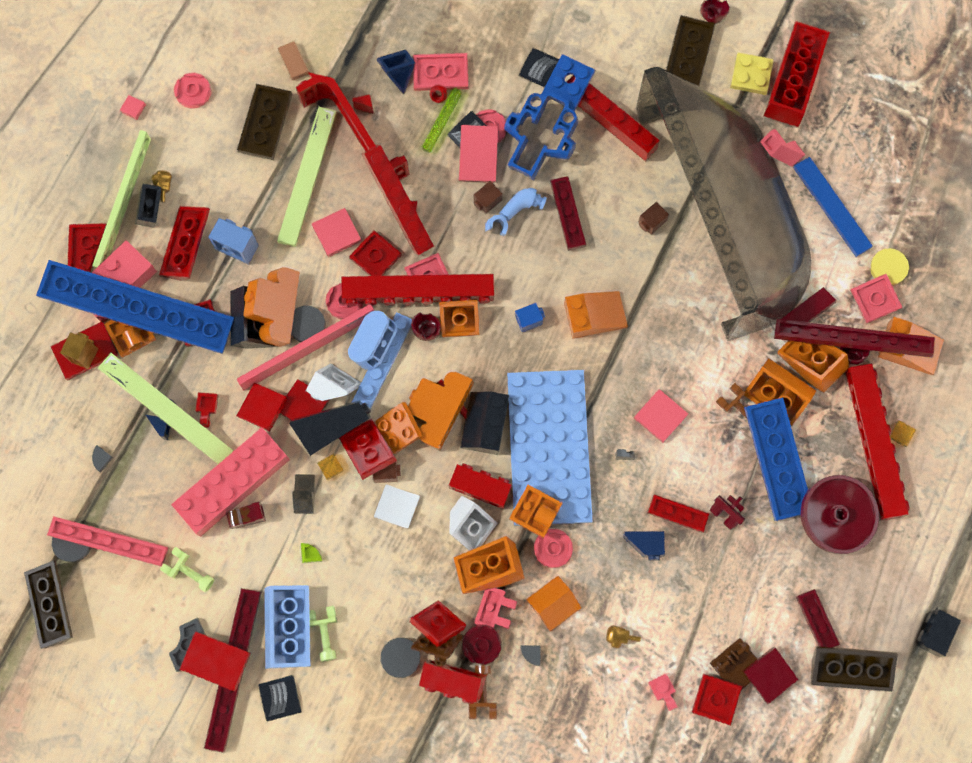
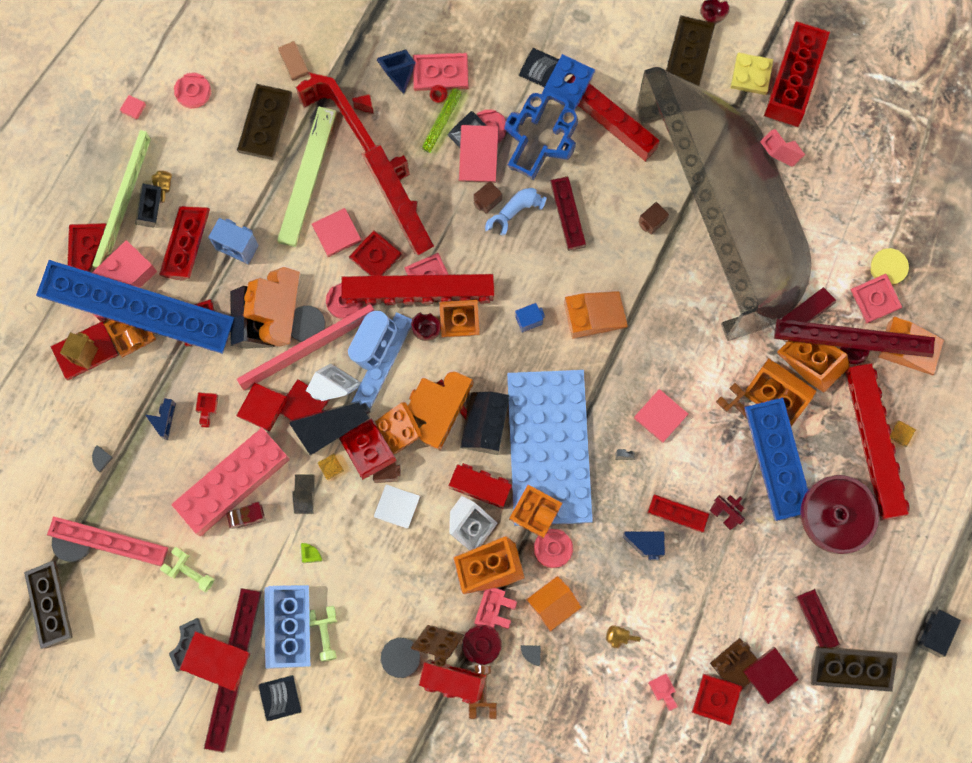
(164, 408): yellowish green tile -> none
(437, 623): red tile -> none
(832, 207): blue tile -> none

